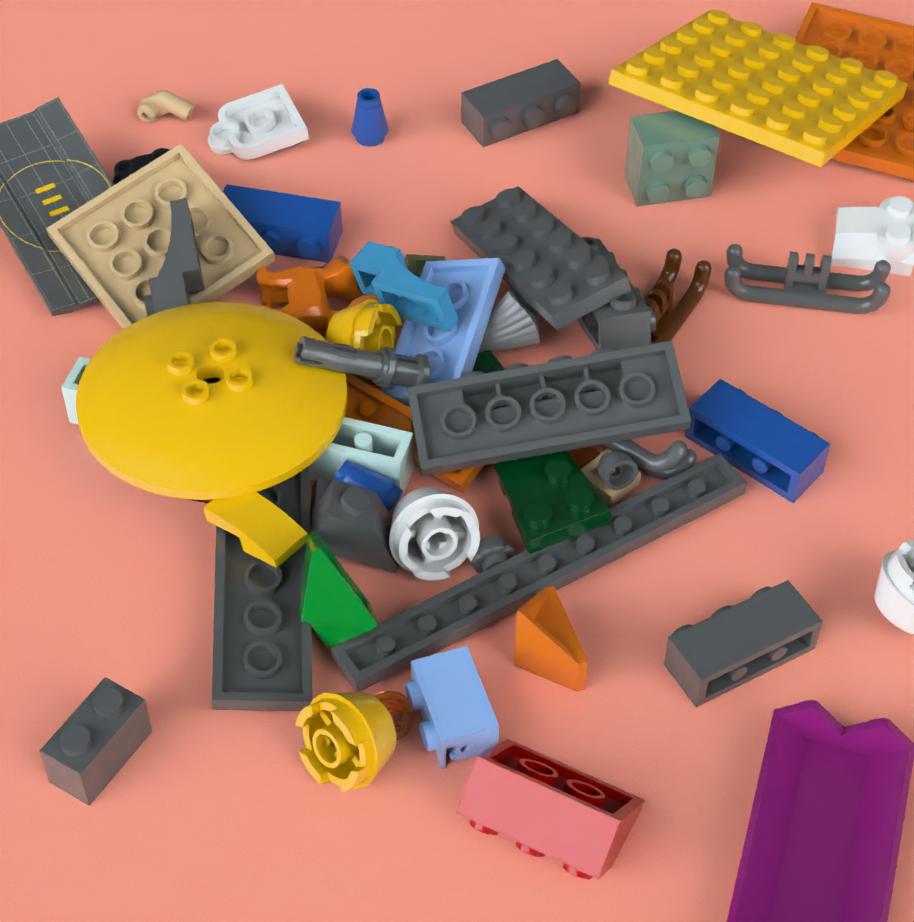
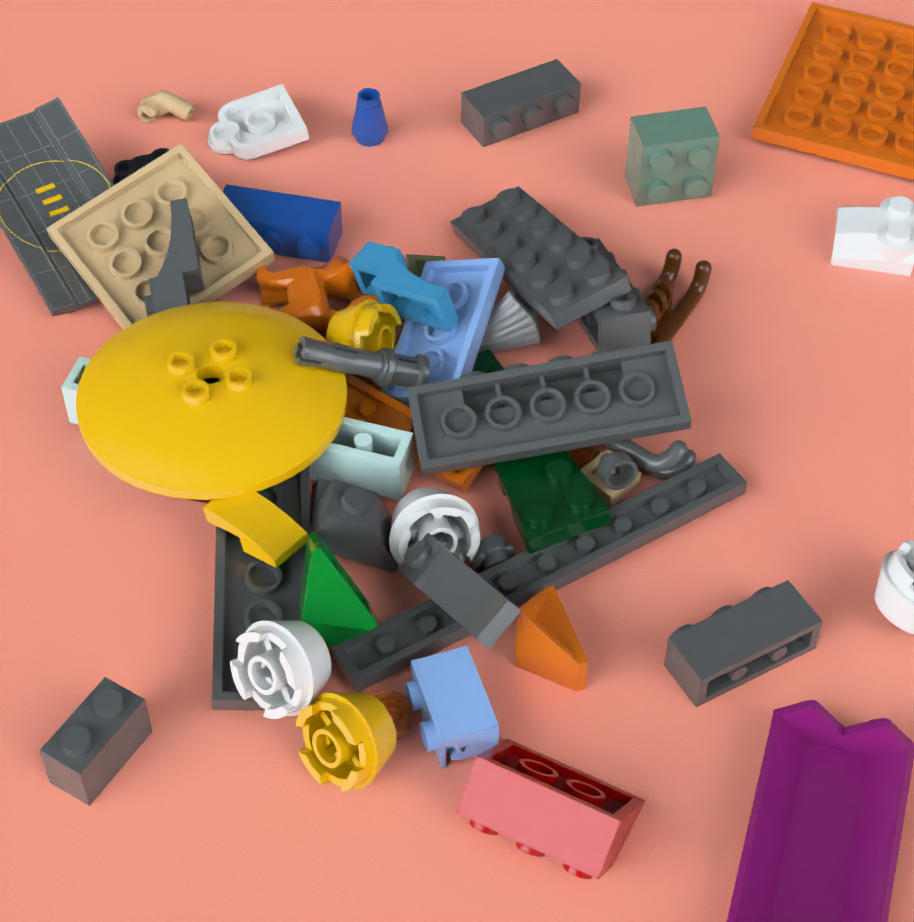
(281, 666): none -> white cone
(370, 480): blue cone -> none
(458, 590): none -> dark grey slope
(757, 440): blue brick -> none
(761, 85): yellow plate -> none
(806, 283): dark grey piece -> none

